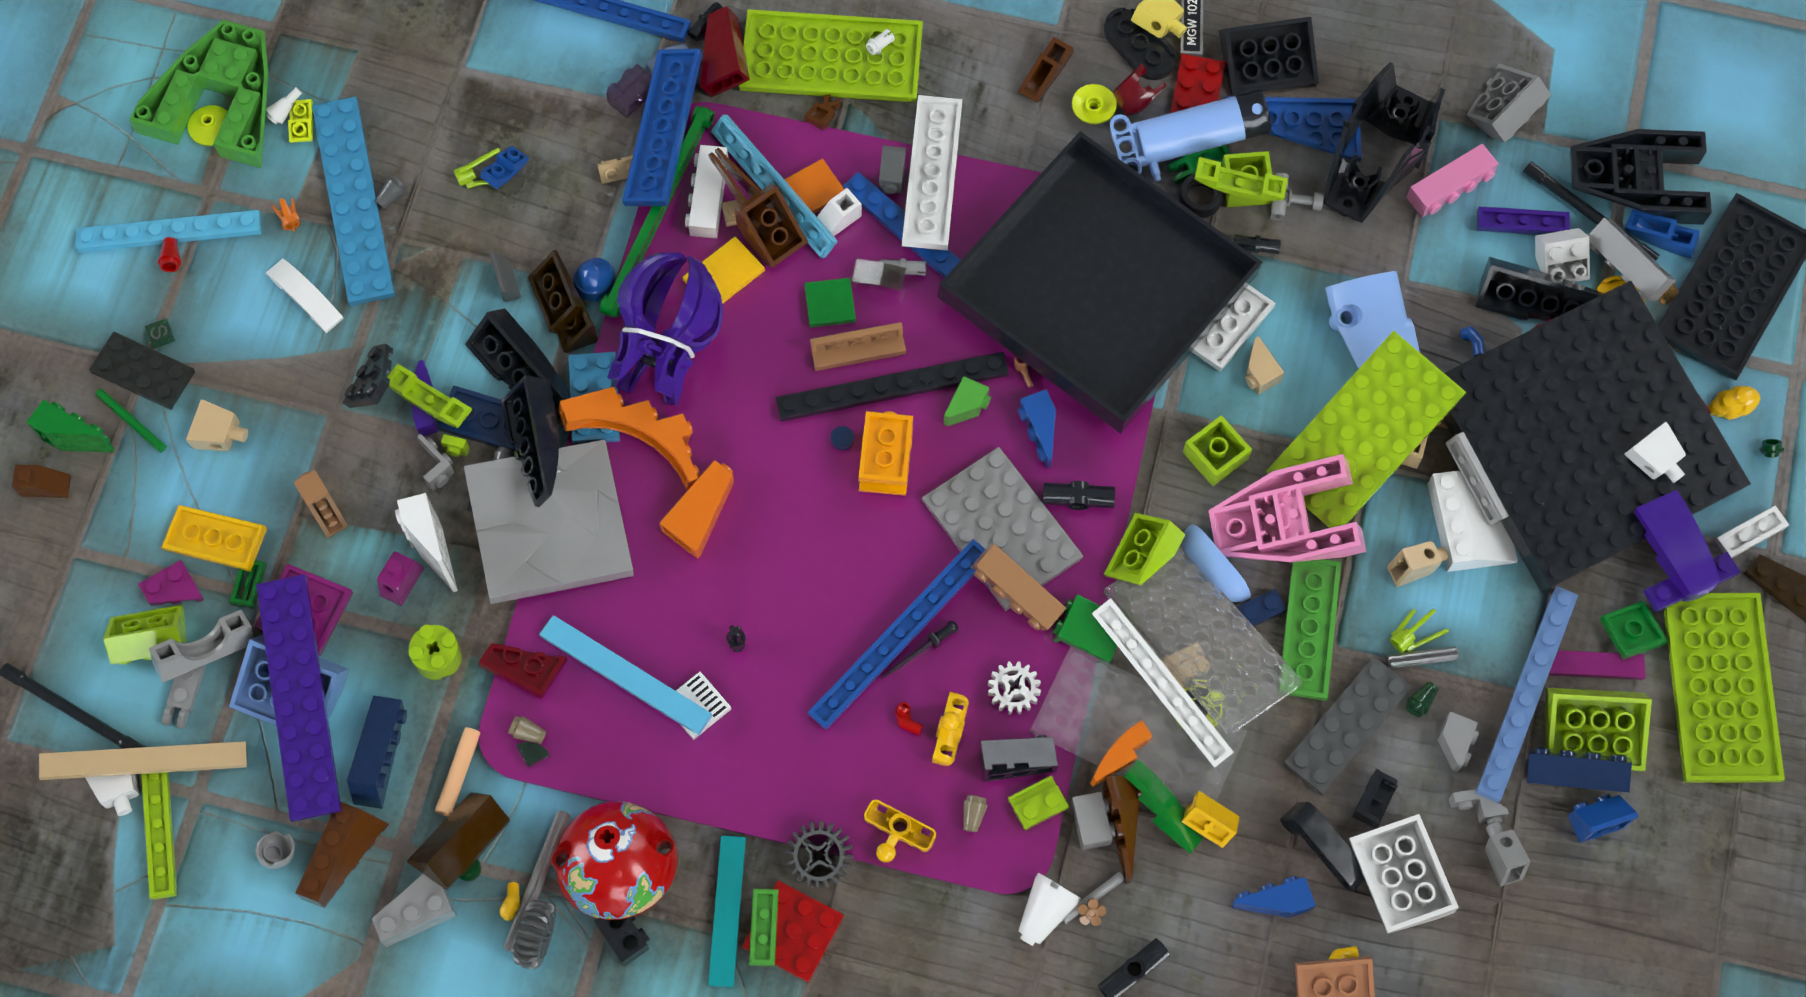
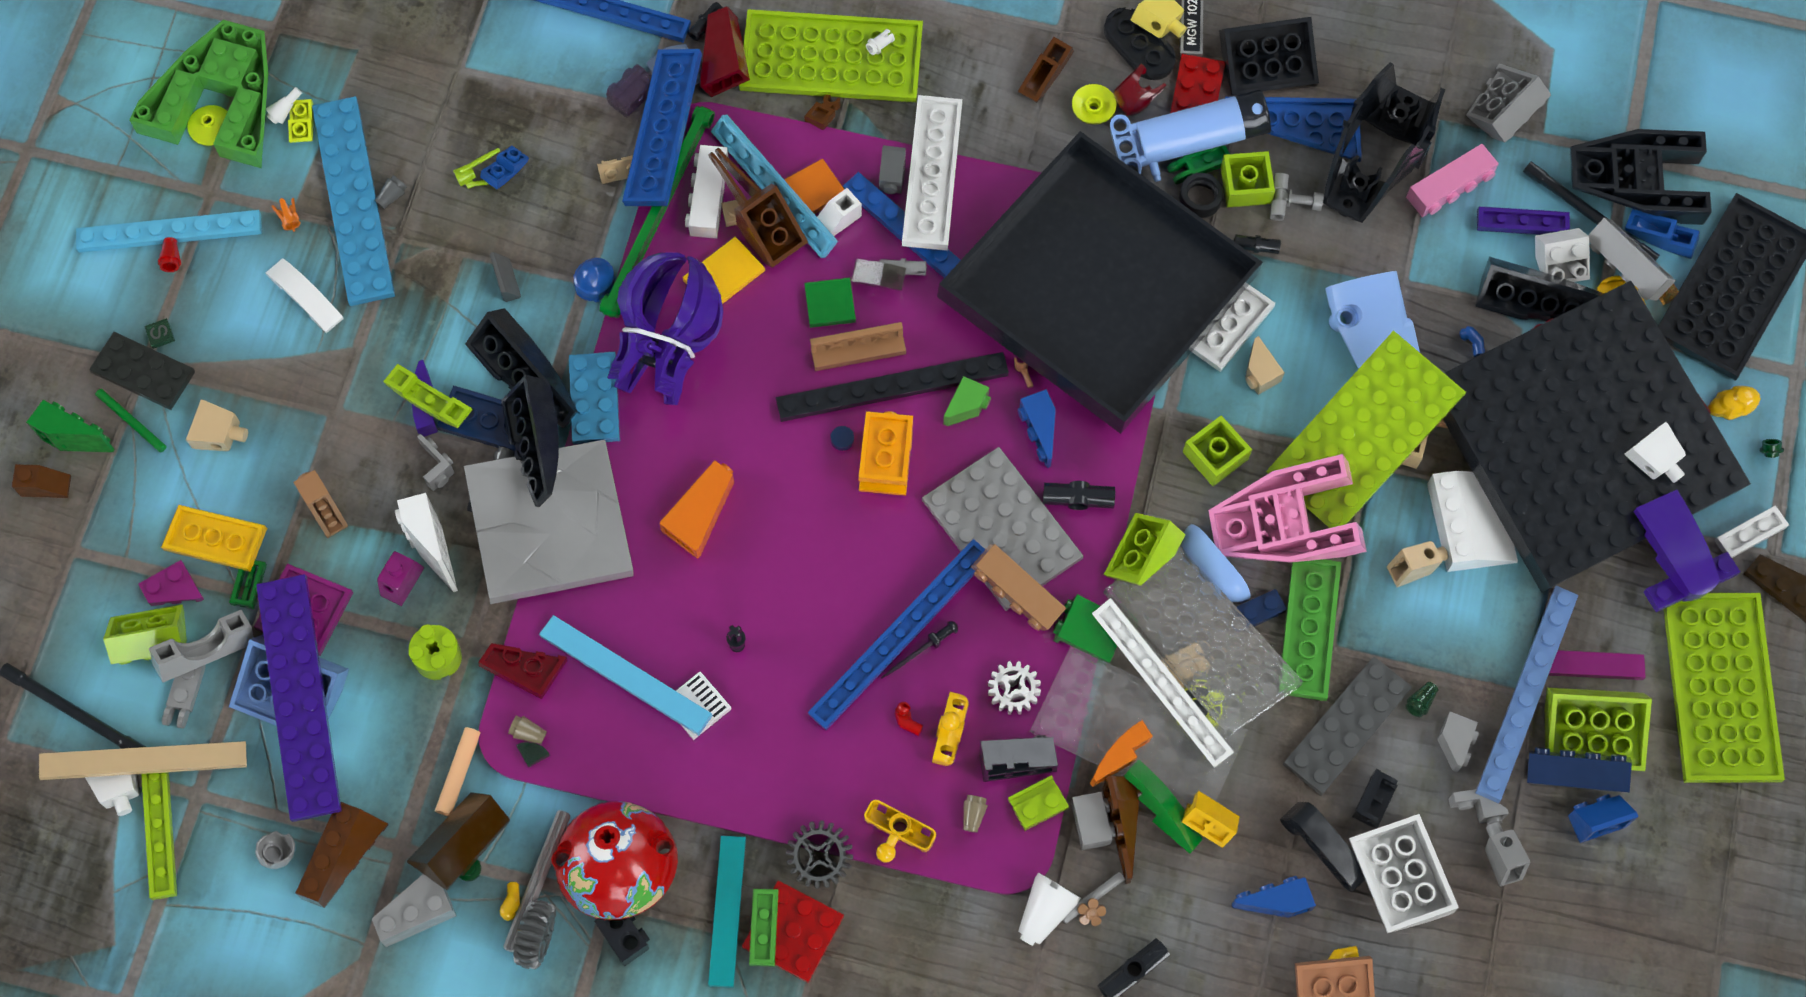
(371, 378): black plate -> none
(376, 752): dark blue wedge -> none
(455, 446): lime plate -> none
(562, 304): dark brown slope -> none
(640, 420): orange arch -> none
(1240, 183): lime slope -> none
(1403, 639): lime plant -> none
(1422, 657): flat silver axle -> none
(1476, 479): light grey tile -> none
(1633, 630): green tile -> none

